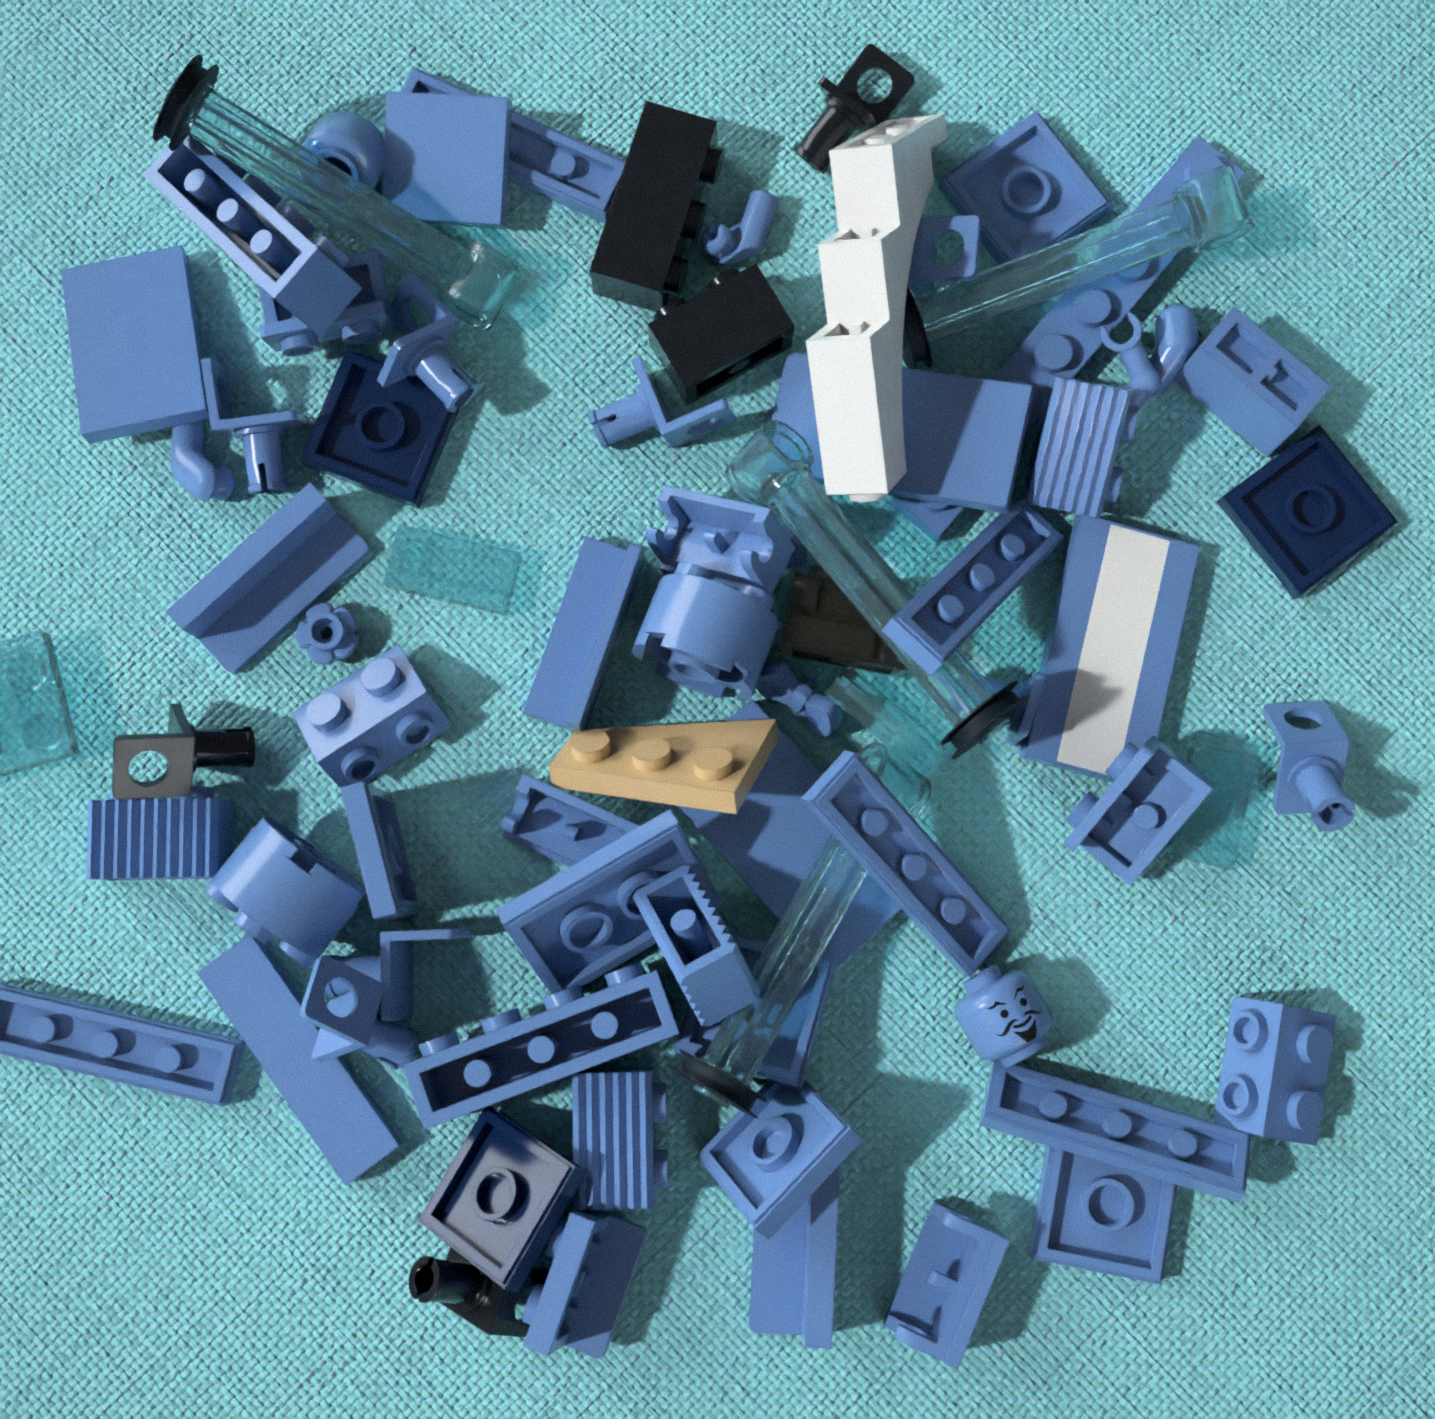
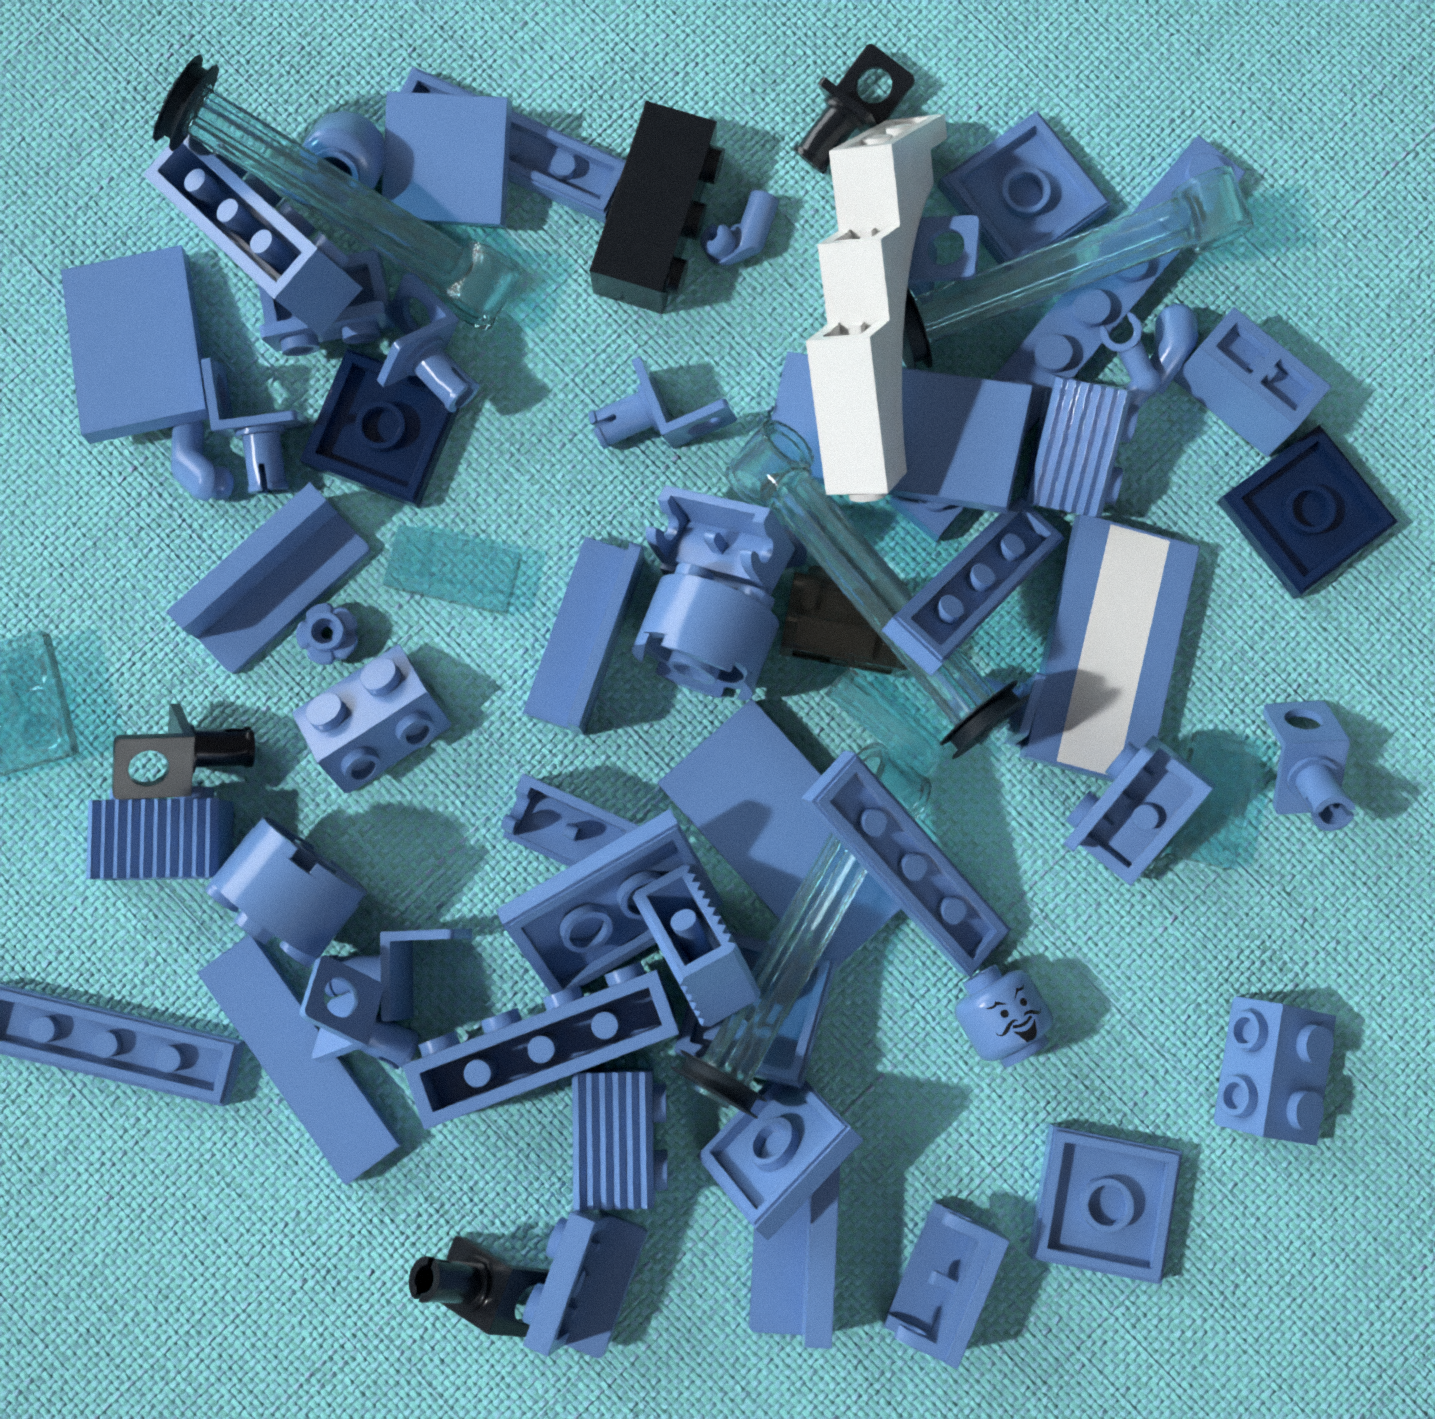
(380, 852): medium blue tile -> none
(502, 1198): tile -> none
(671, 764): tan wing -> none
(720, 332): black brick -> none
(817, 711): medium blue piece -> none
(1117, 1130): medium blue tile -> none

